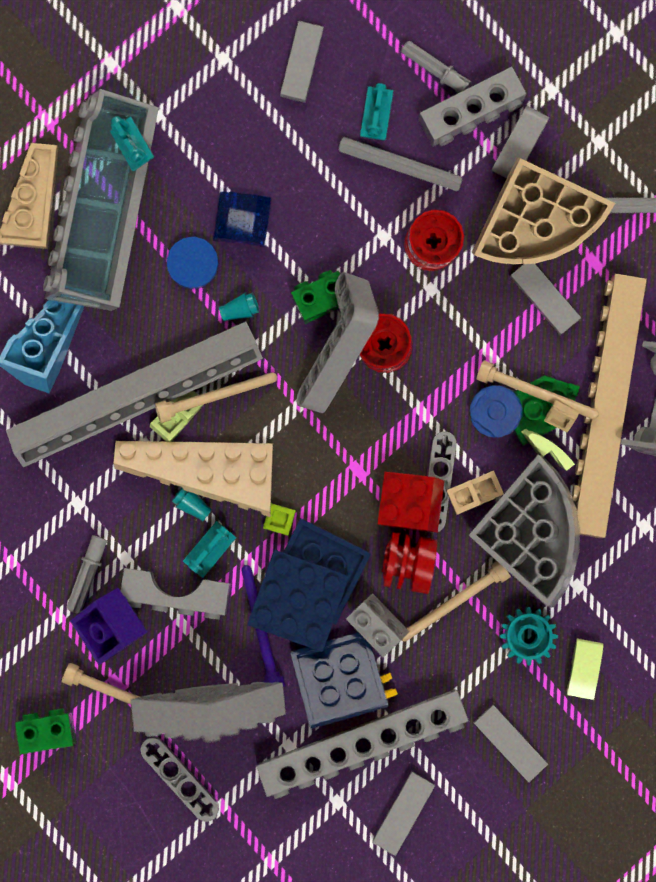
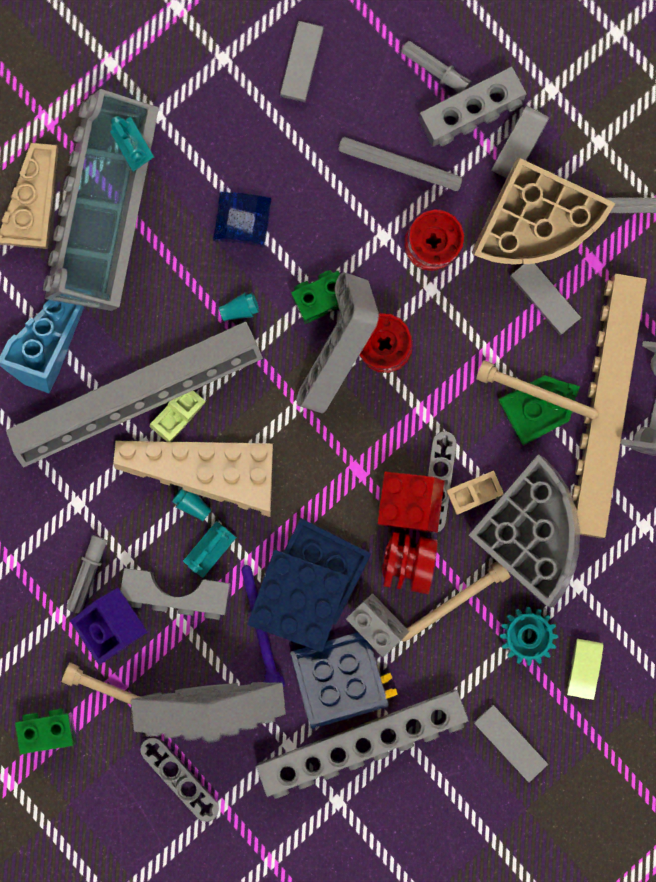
(166, 410): tan piece -> none
(192, 262): blue tile -> none
(280, 519): lime tile -> none
(377, 112): teal hinge -> none
(403, 813): light grey tile -> none
(496, 411): blue tile -> none
(544, 446): yellowish green slope -> none
(561, 416): tan tile -> none

